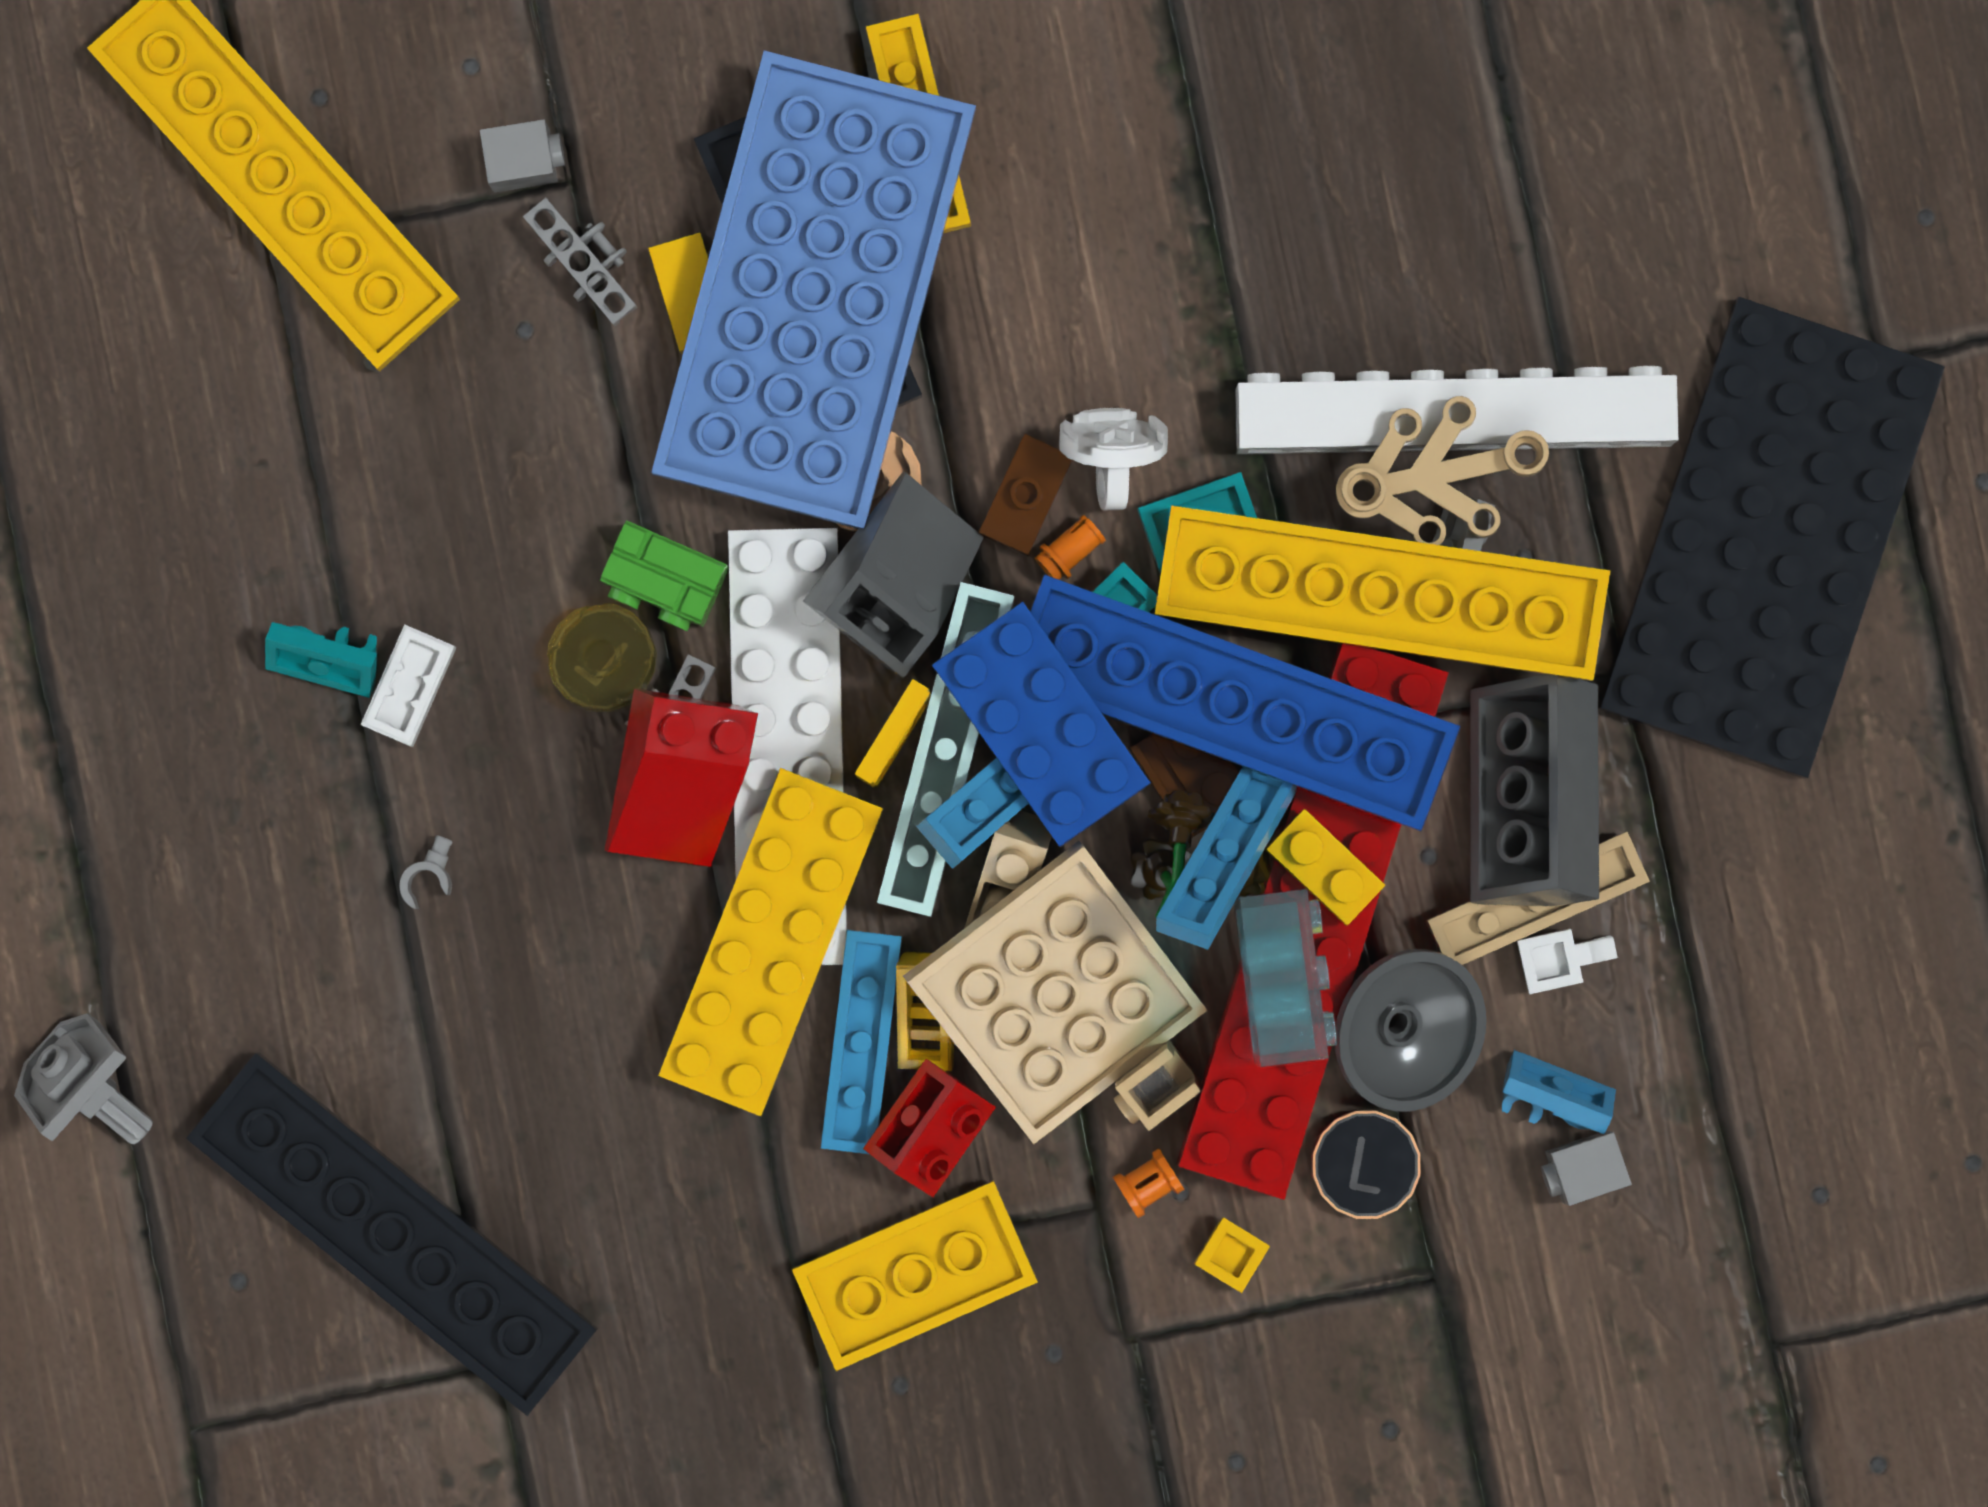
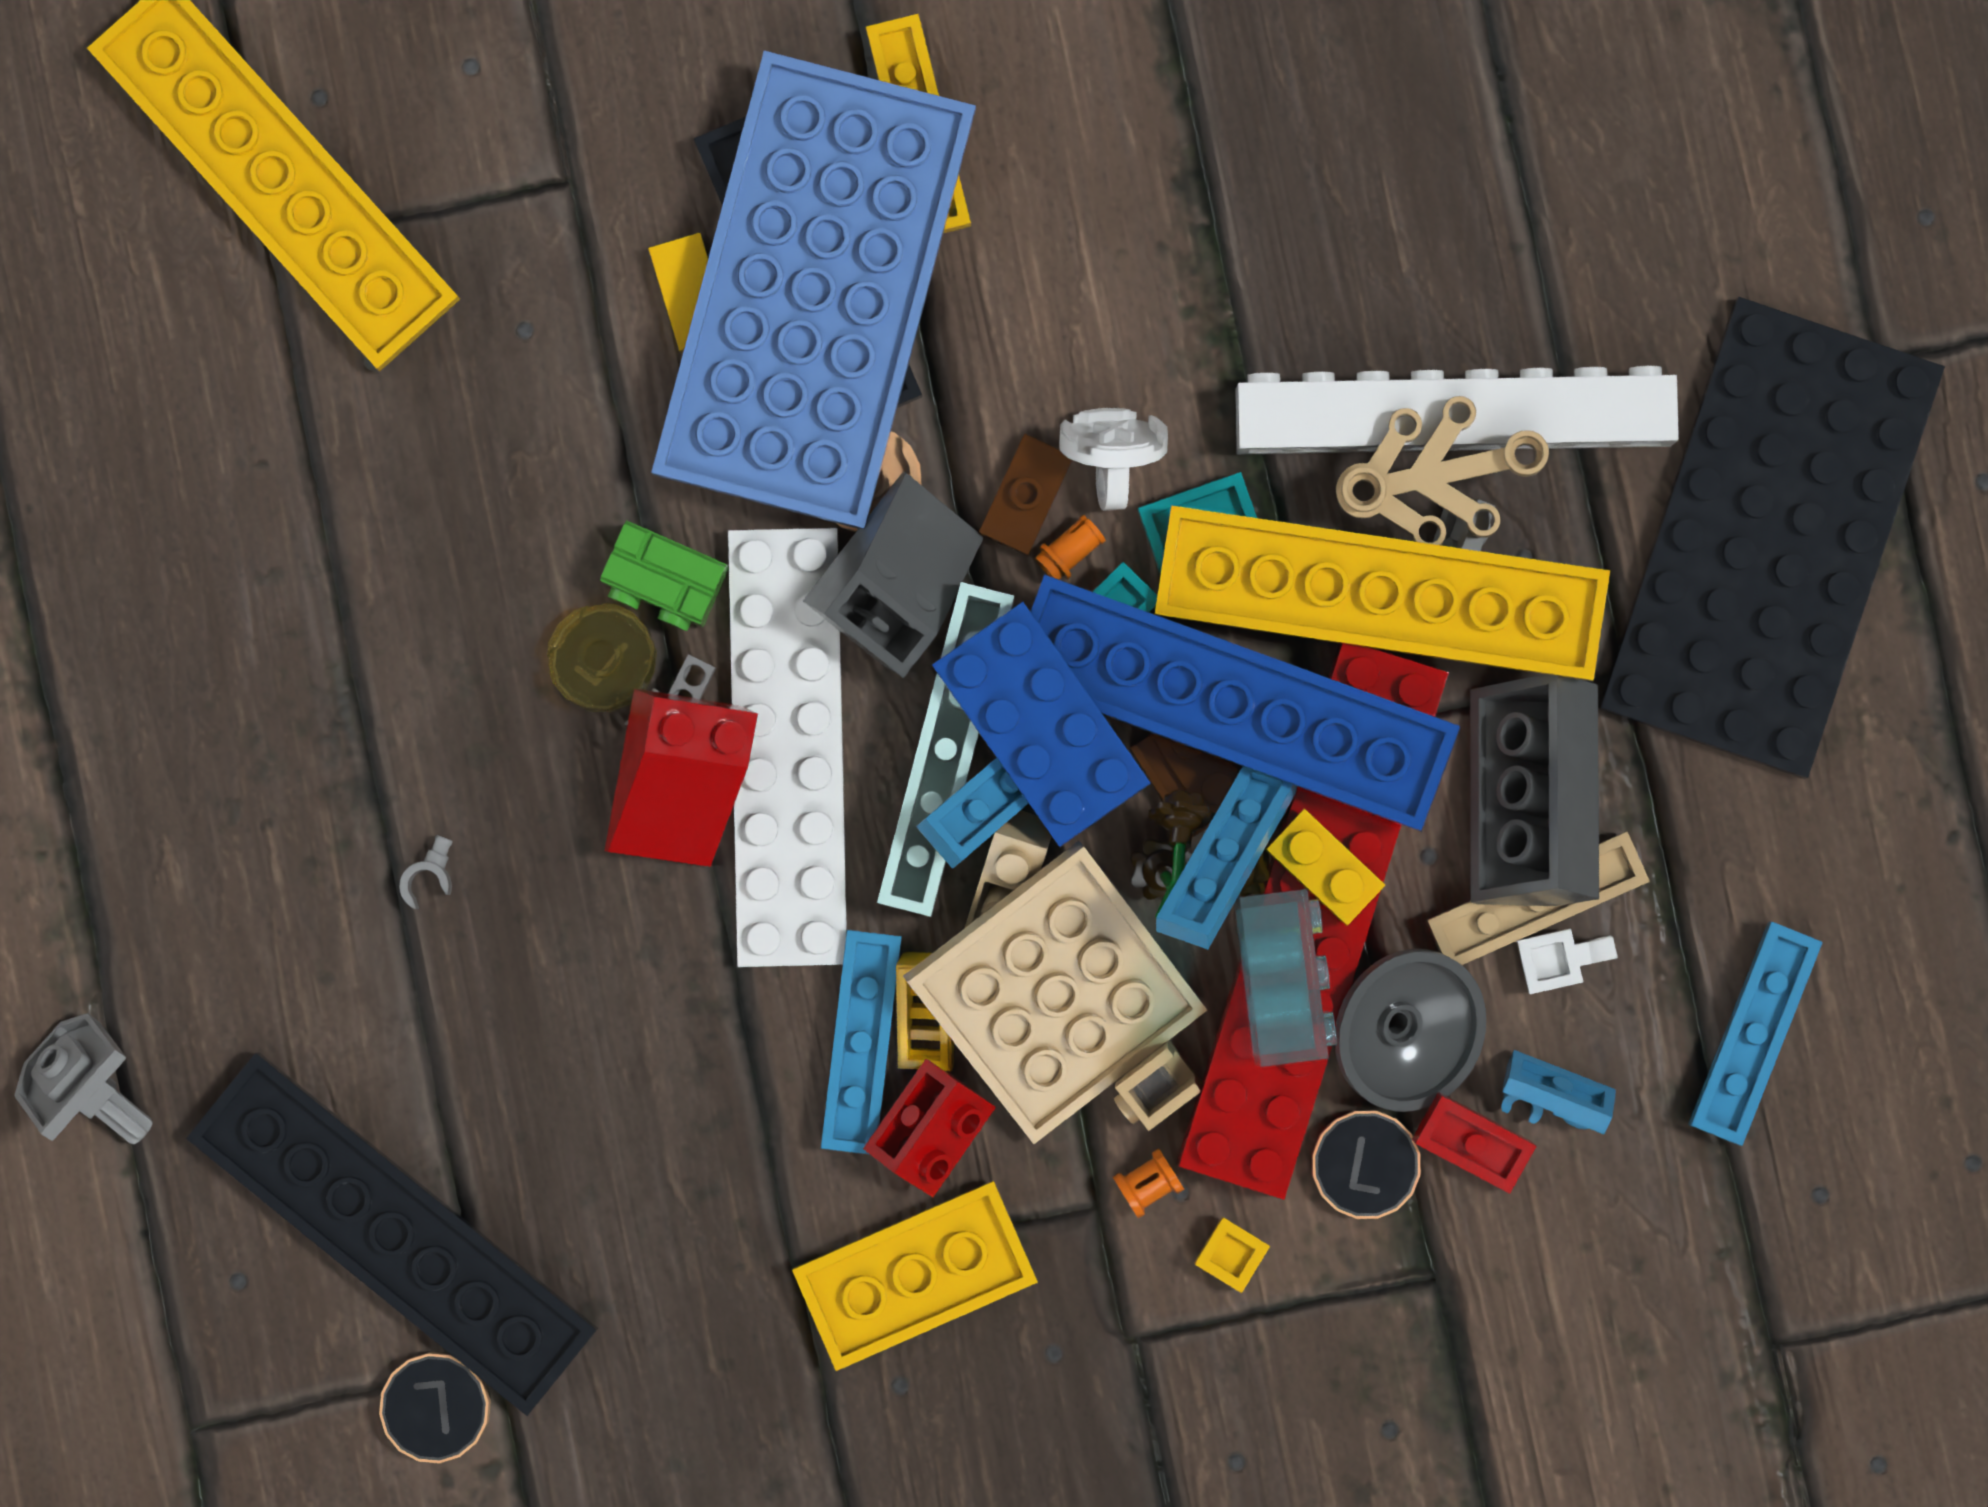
(313, 658): teal plate -> none
(408, 685): white plate -> none
(434, 1408): none -> black tile
(521, 155): light grey brick -> none
(575, 244): light grey piece -> none
(770, 942): yellow plate -> none
(894, 734): yellow tile -> none
(1474, 1142): none -> red plate
(1585, 1168): light grey brick -> none
(1755, 1033): none -> dark azure plate

